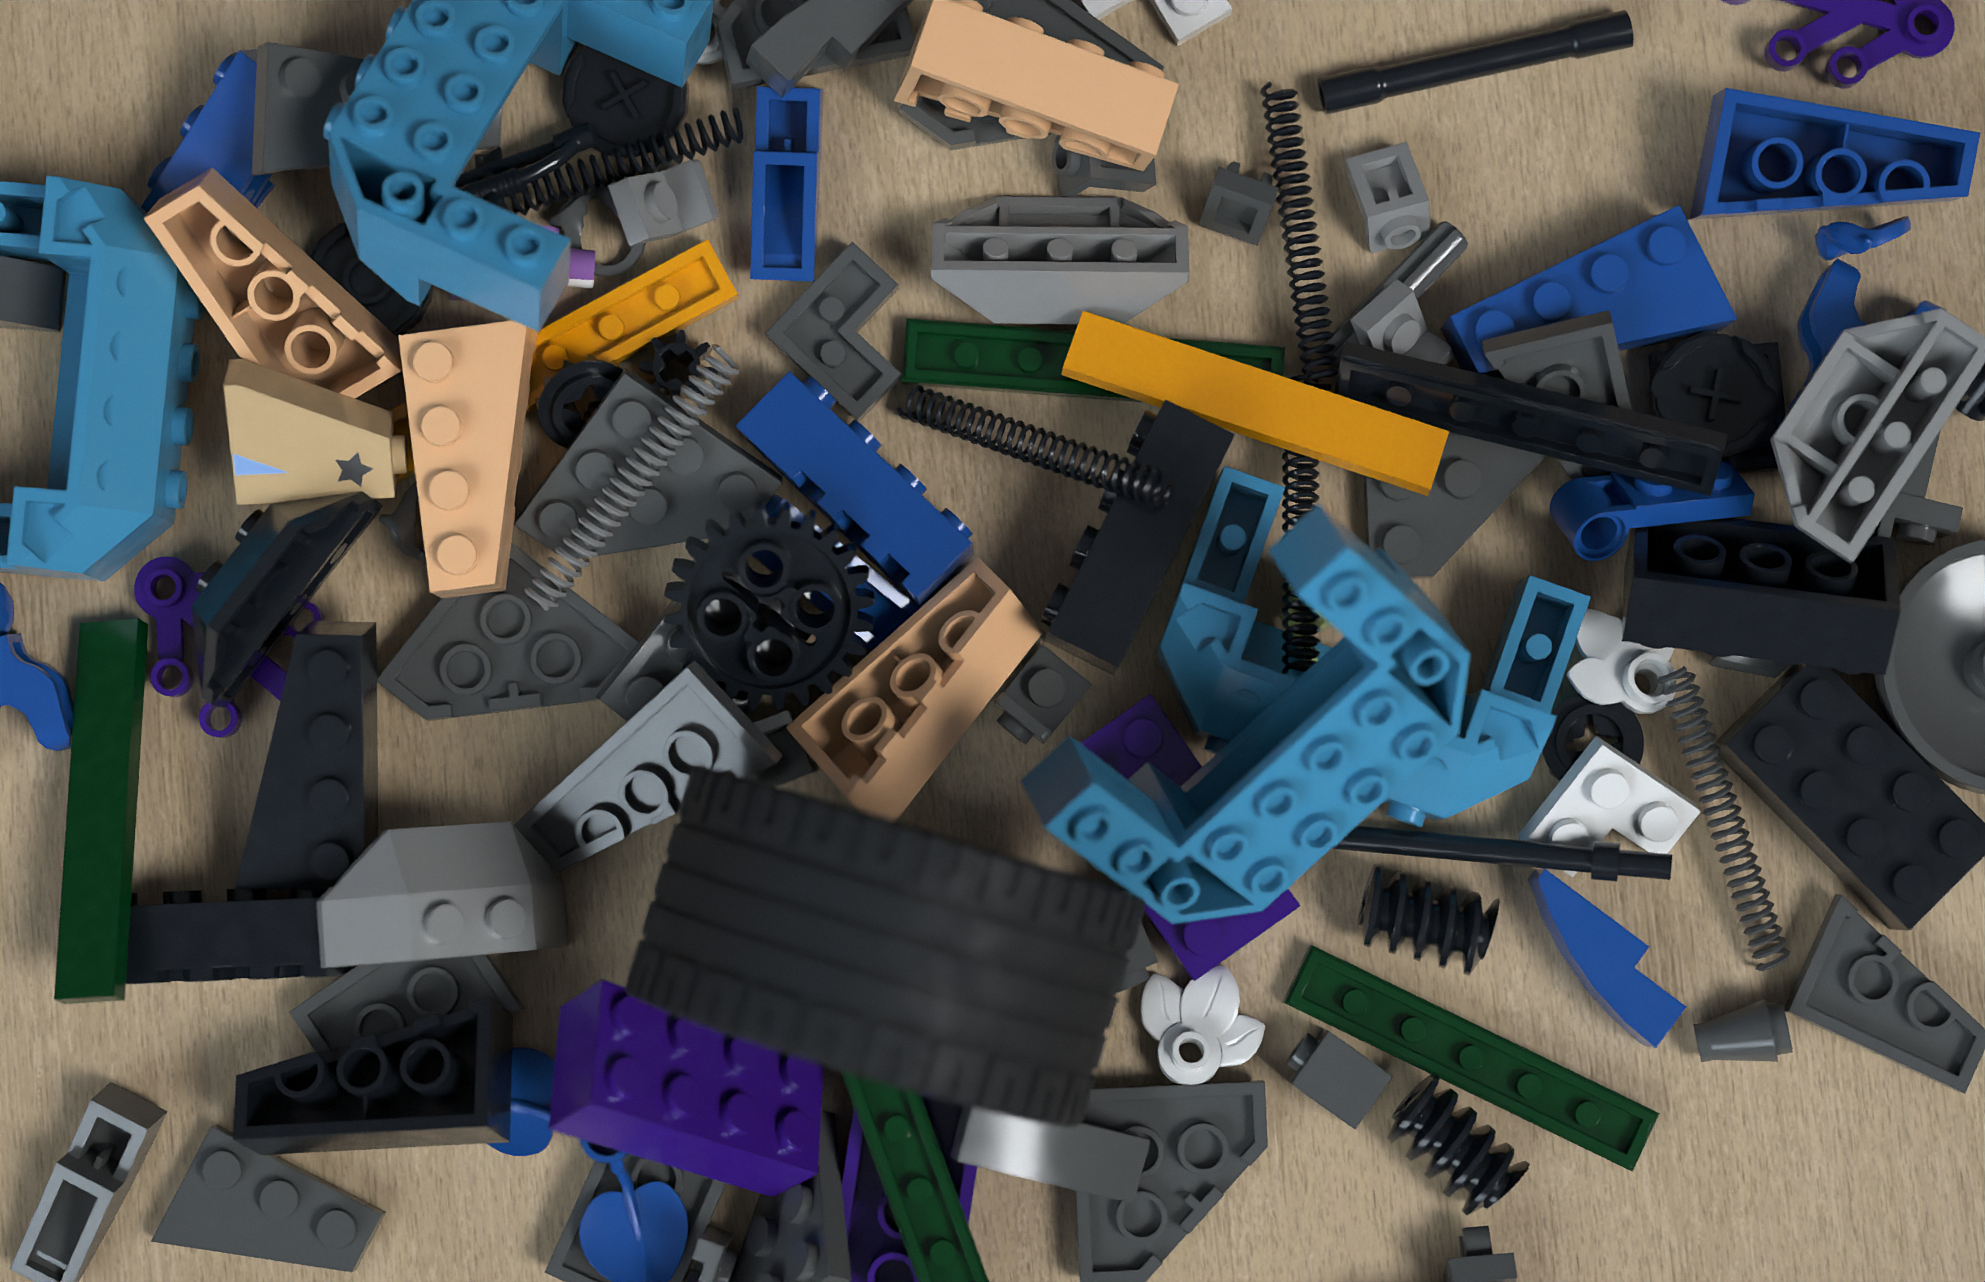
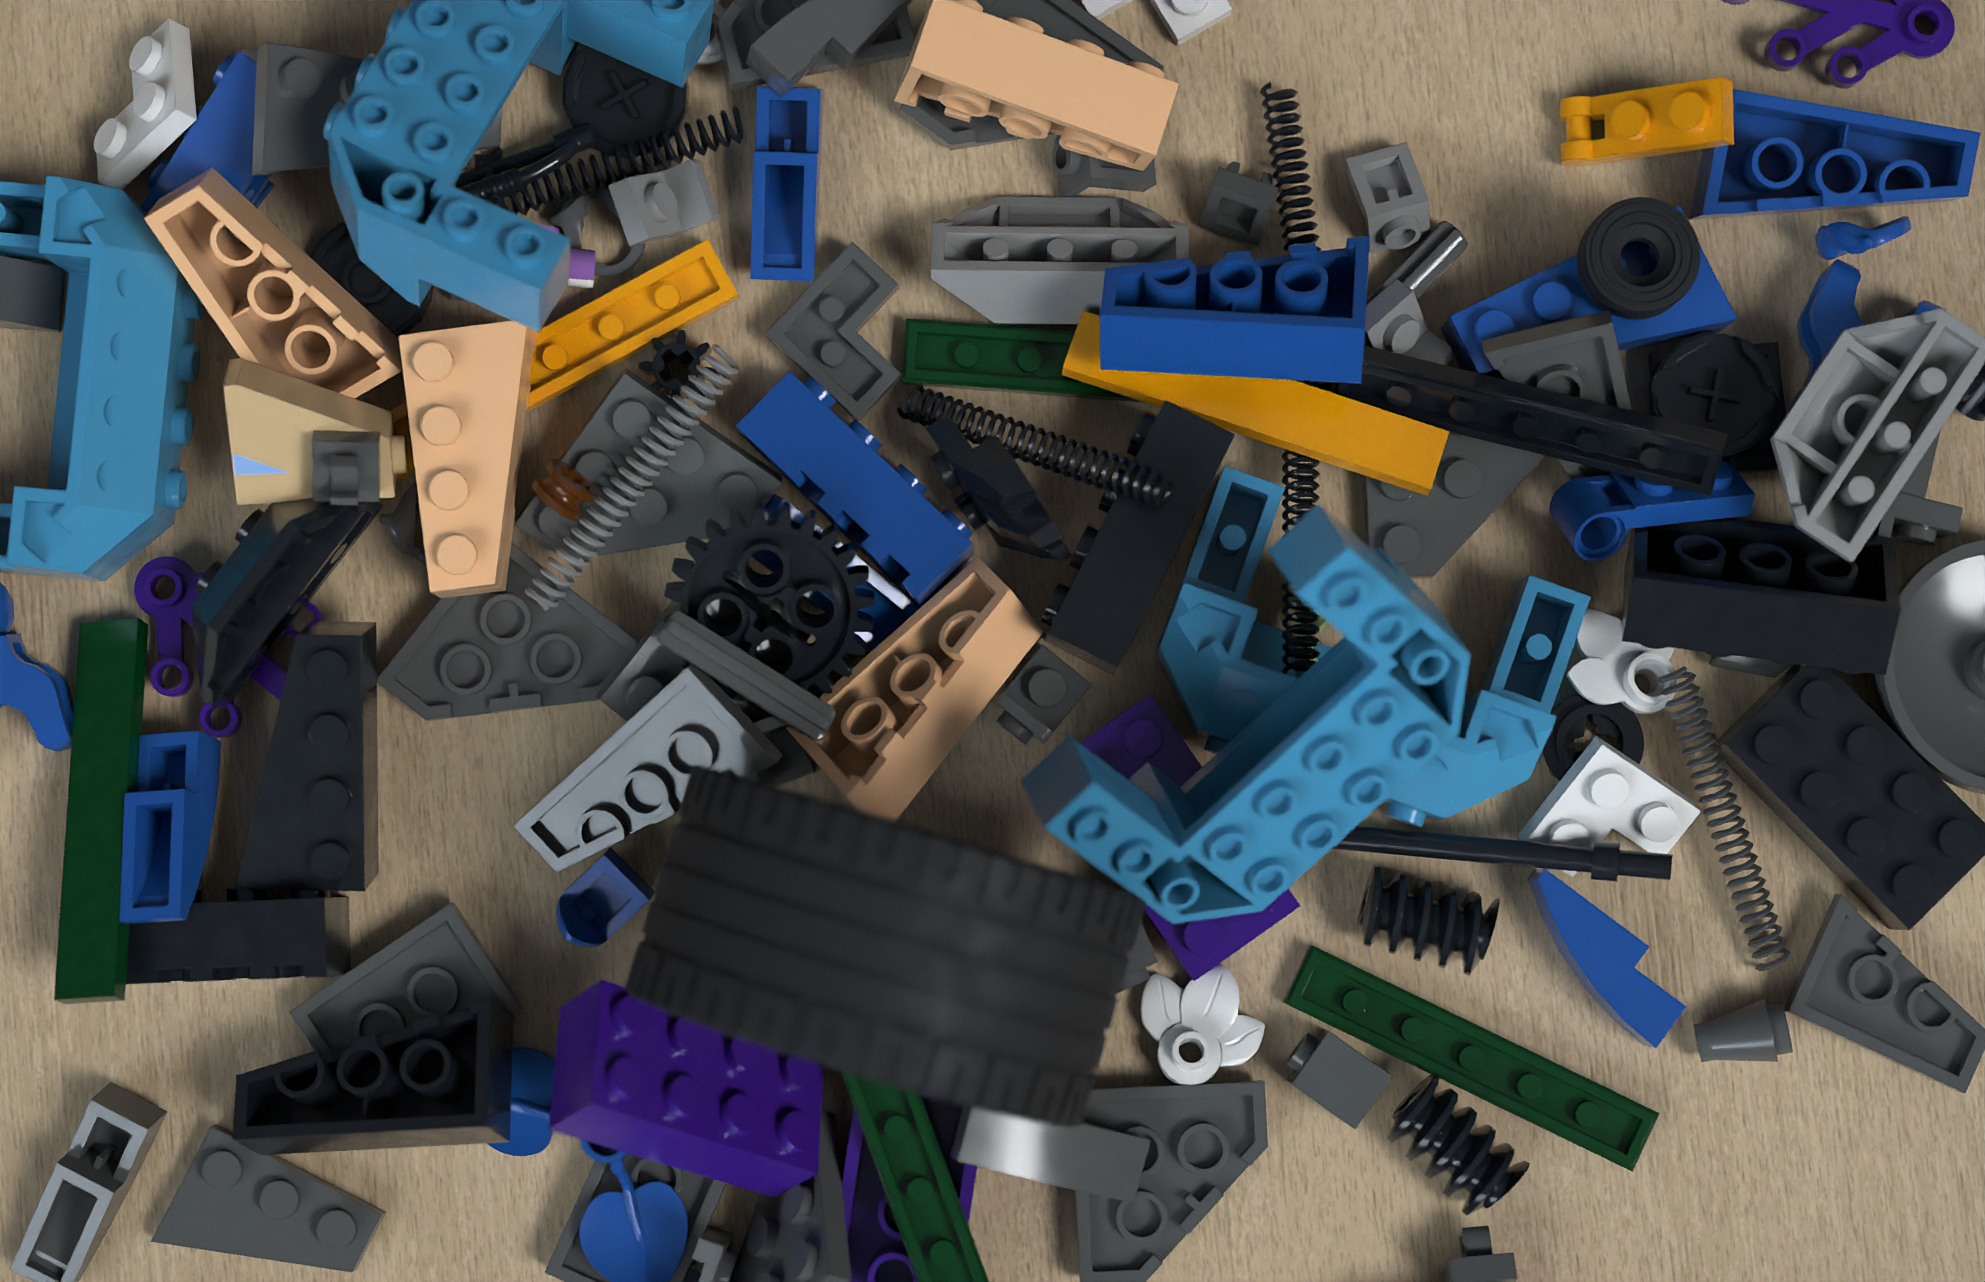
(159, 110): none -> white plate
(168, 825): none -> blue slope
(346, 466): none -> dark grey tile
(442, 898): light grey wedge -> none
(554, 406): black gear -> none
(564, 489): none -> reddish brown bush
(601, 901): none -> blue plate
(746, 675): none -> dark grey axle
(995, 492): none -> black plate
(1241, 315): none -> blue wedge
(1575, 40): black piece -> none
(1648, 122): none -> light orange plate
(1660, 228): none -> black tyre

